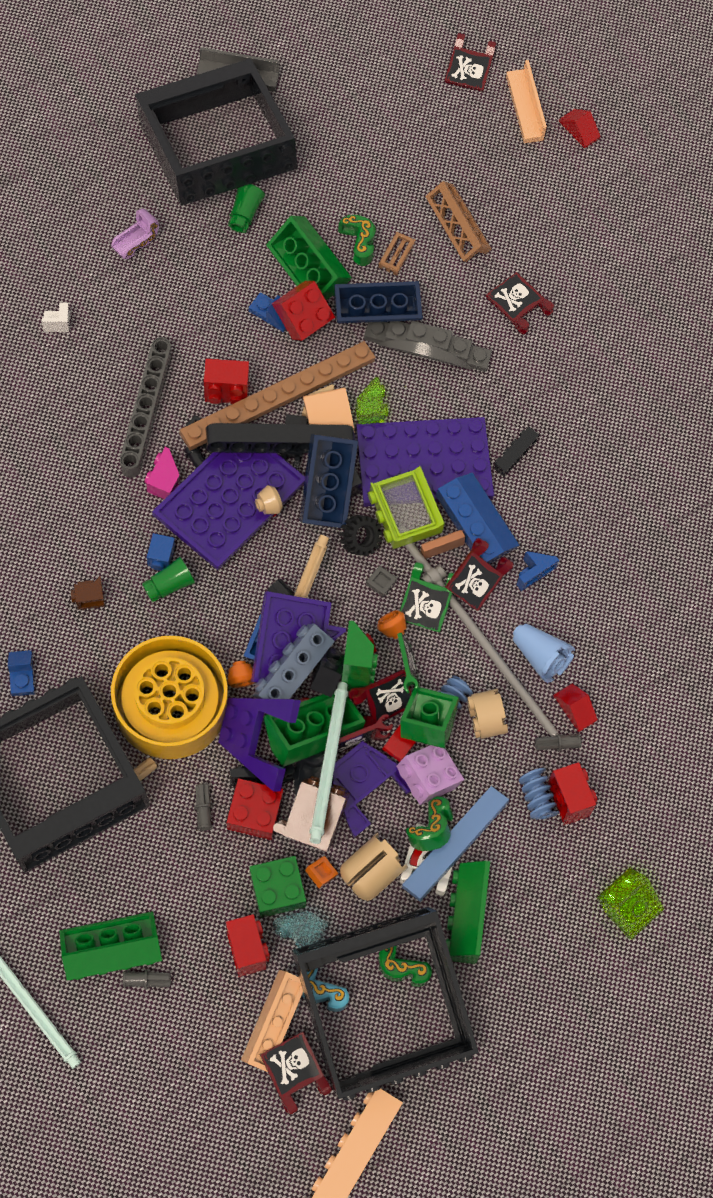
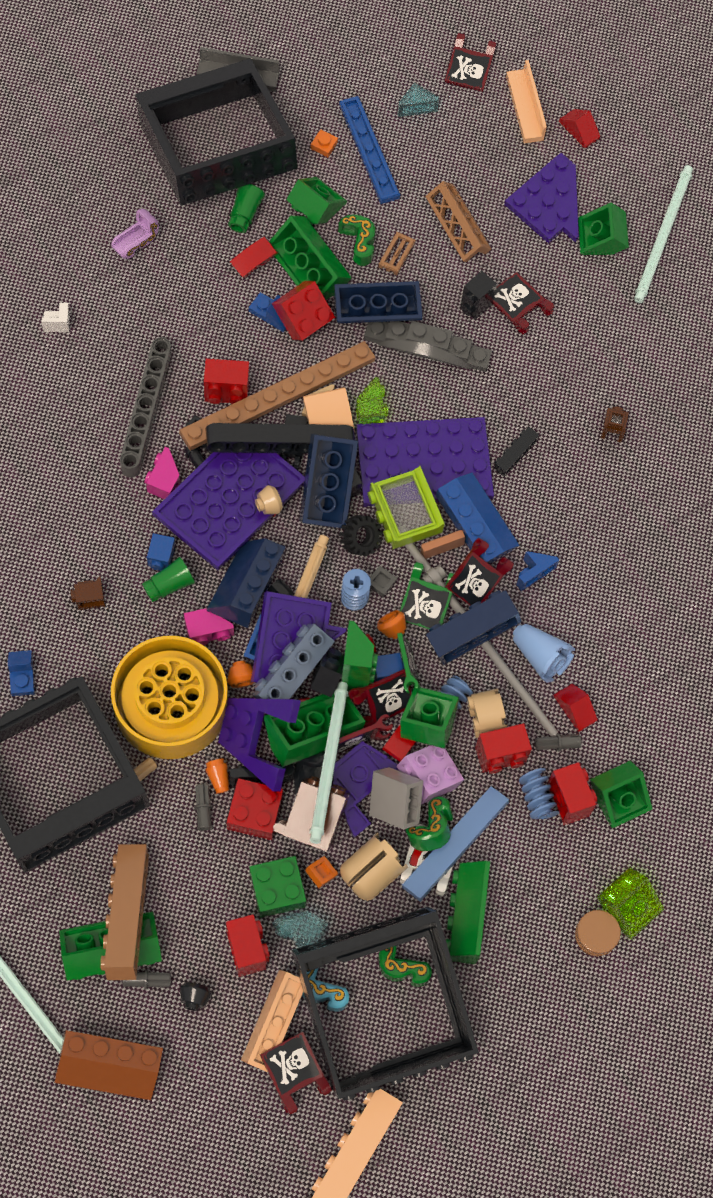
(108, 1065): none -> dark orange slope
(126, 912): none -> medium nougat brick
(194, 995): none -> black cone
(206, 627): none -> dark pink slope
(218, 775): none -> orange cone
(247, 581): none -> dark blue slope
(253, 256): none -> red slope
(315, 200): none -> green slope
(324, 143): none -> orange plate
(355, 589): none -> medium blue piece
(369, 150): none -> blue tile
(388, 665): none -> blue brick
(396, 798): none -> light grey brick
(417, 101): none -> clear light blue slope
(473, 627): none -> dark blue brick
(478, 295): none -> black brick
(503, 748): none -> red brick
(549, 200): none -> dark purple wing
(597, 933): none -> medium nougat head
(603, 231): none -> green slope
(615, 422): none -> reddish brown window
(622, 793): none -> green slope
(642, 290): none -> light aqua piece

